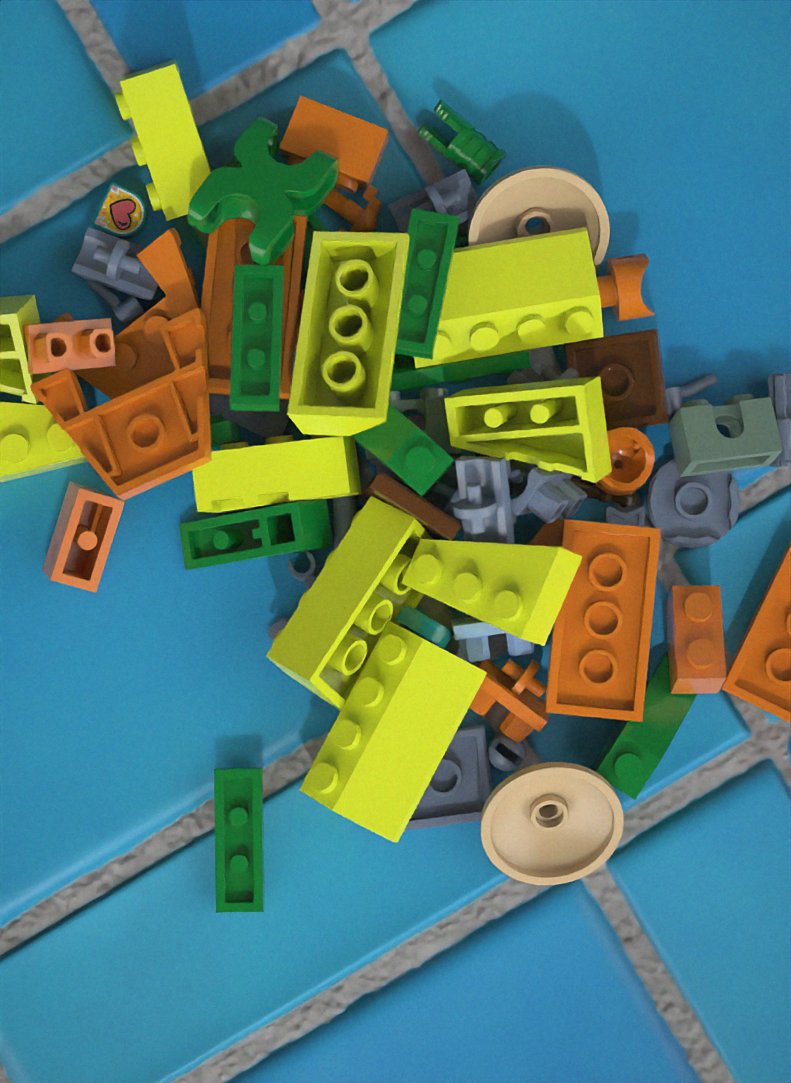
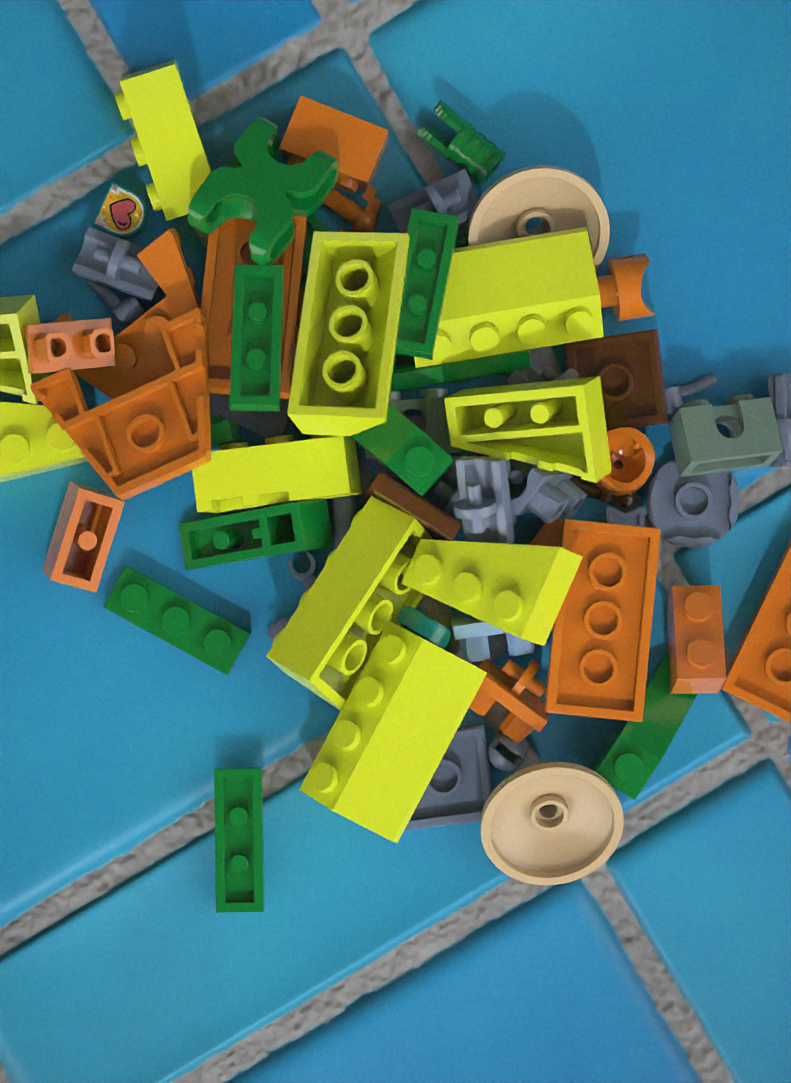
(177, 620): none -> green plate

